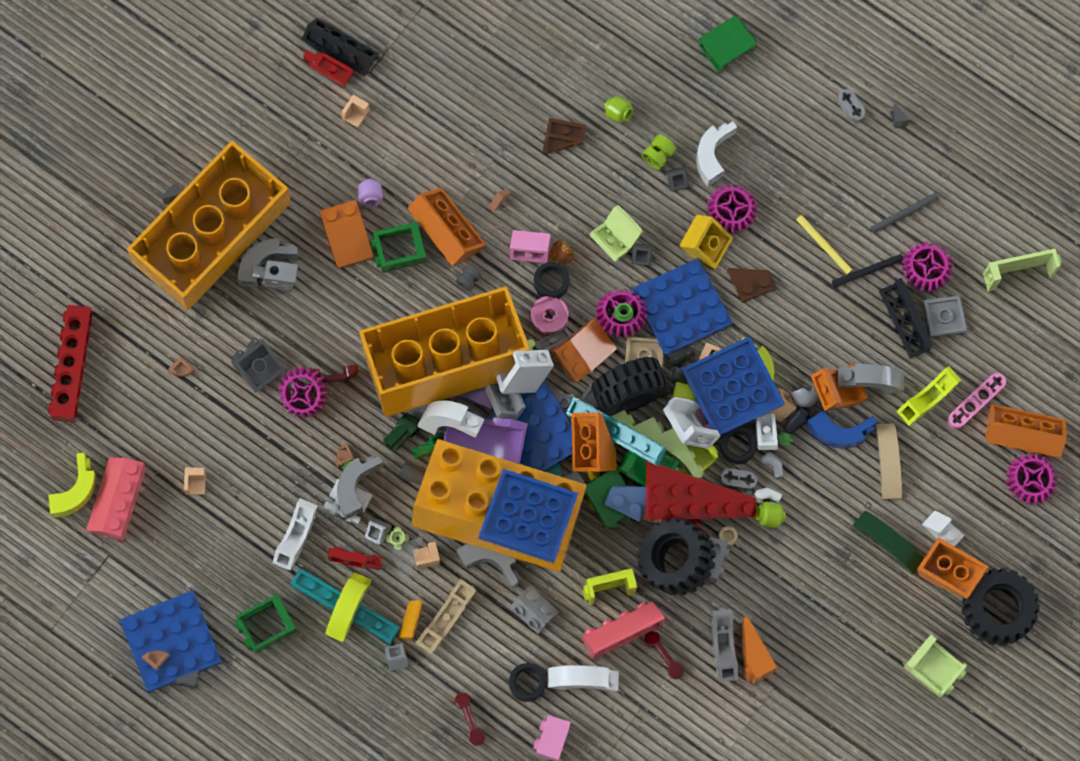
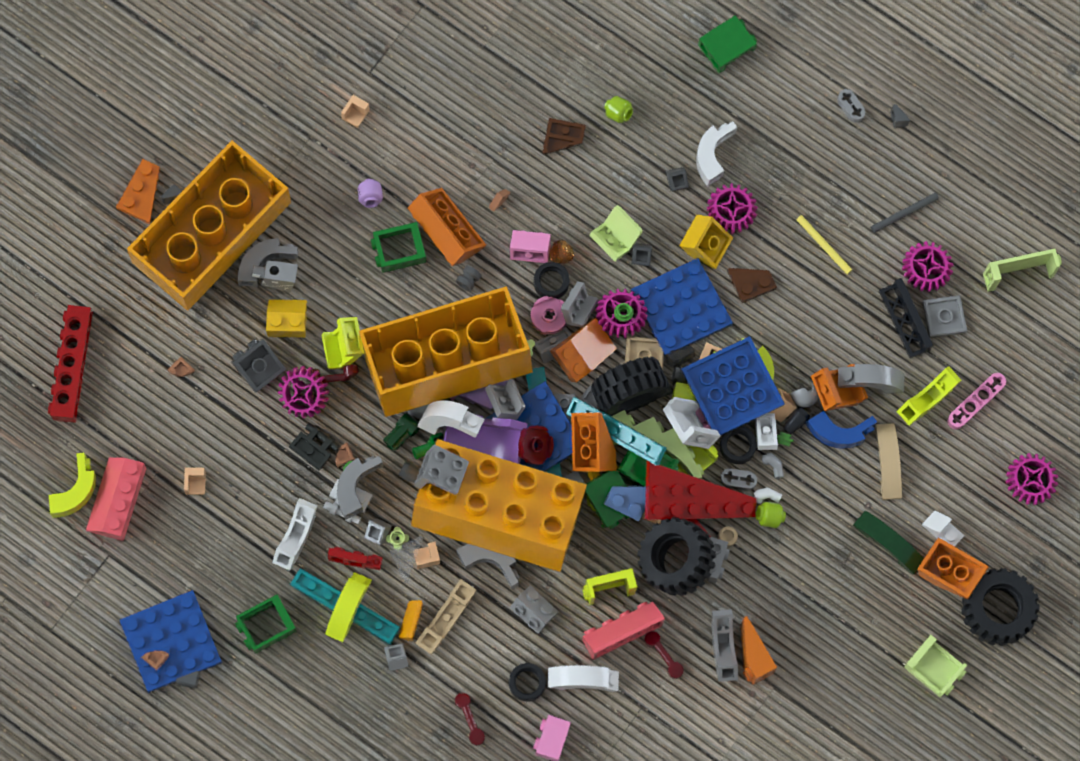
(140, 192): none -> orange wing
(286, 318): none -> yellow slope
(311, 451): none -> pearl dark grey plate
(329, 67): red hinge -> none
(339, 46): black fence -> none
(343, 344): none -> neon yellow panel
(346, 234): orange slope -> none
(442, 470): none -> light grey bracket
(526, 444): none -> dark red plate
(527, 373): white panel -> none
(528, 516): blue plate -> none
(578, 306): none -> light grey bracket
(659, 151): lime wheel -> none
(867, 270): black bar -> none
(1026, 431): orange slope -> none

